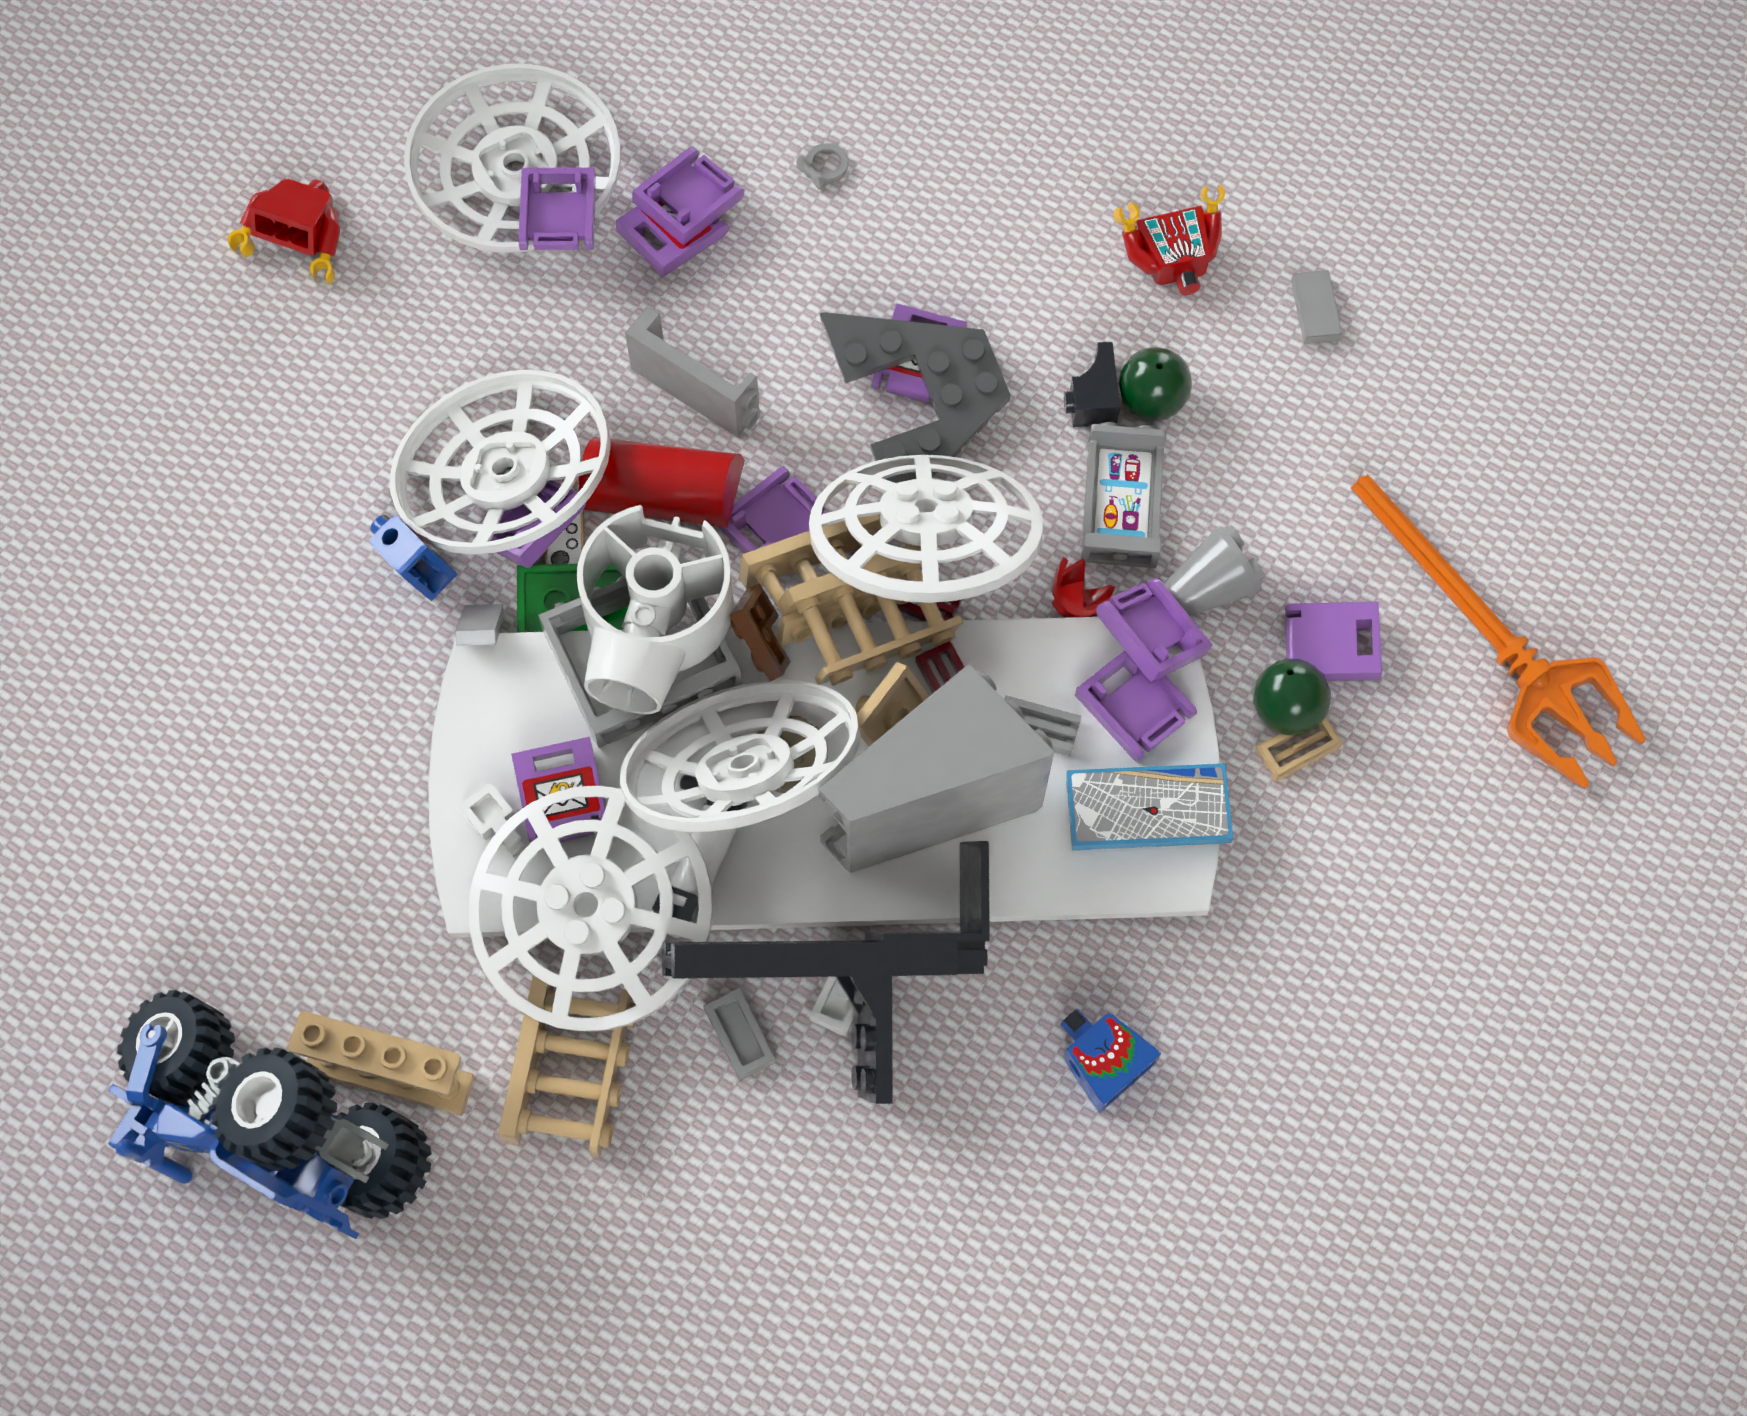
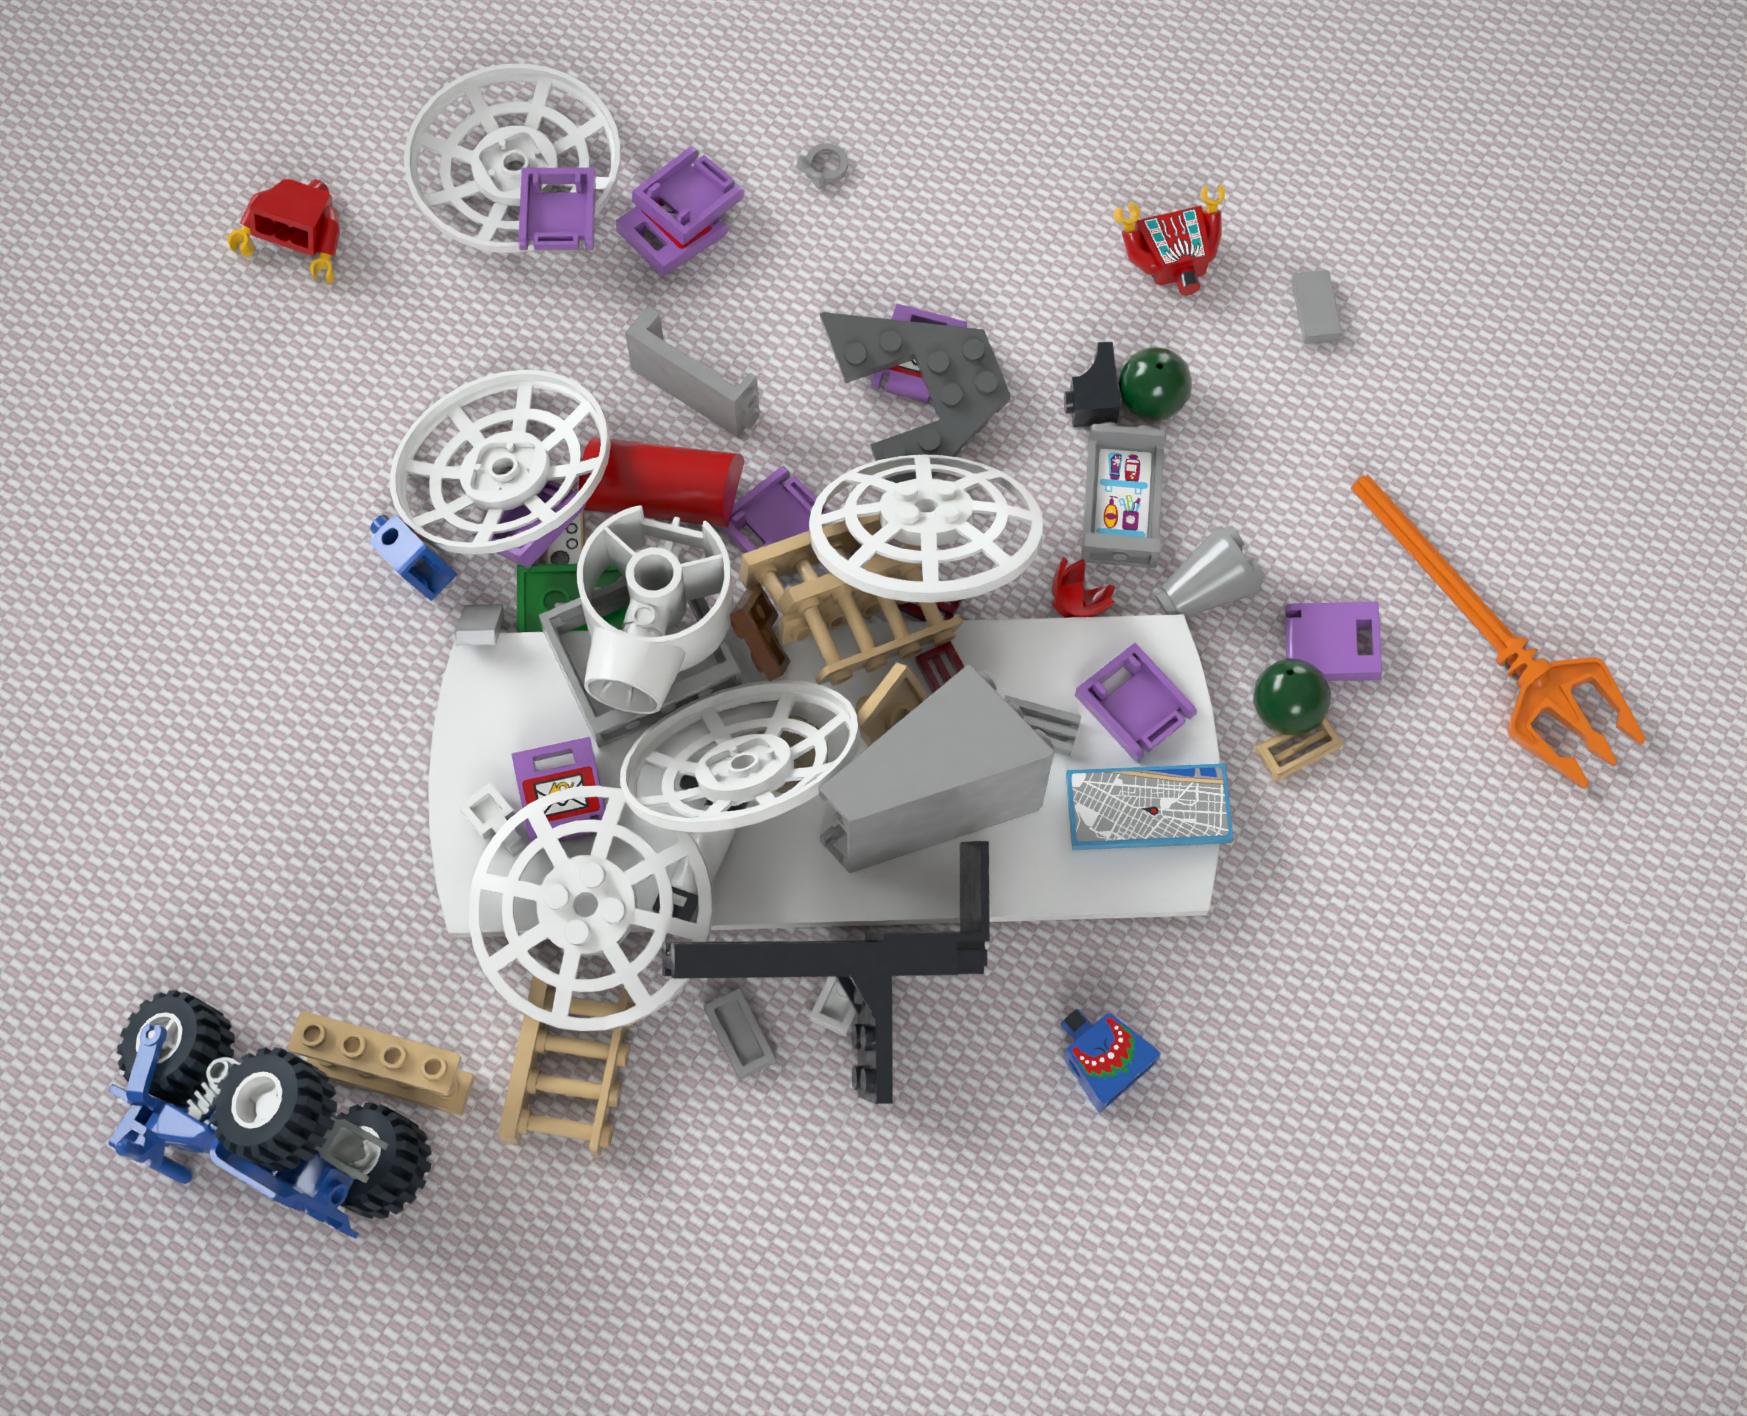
(1148, 624): medium lavender container -> none

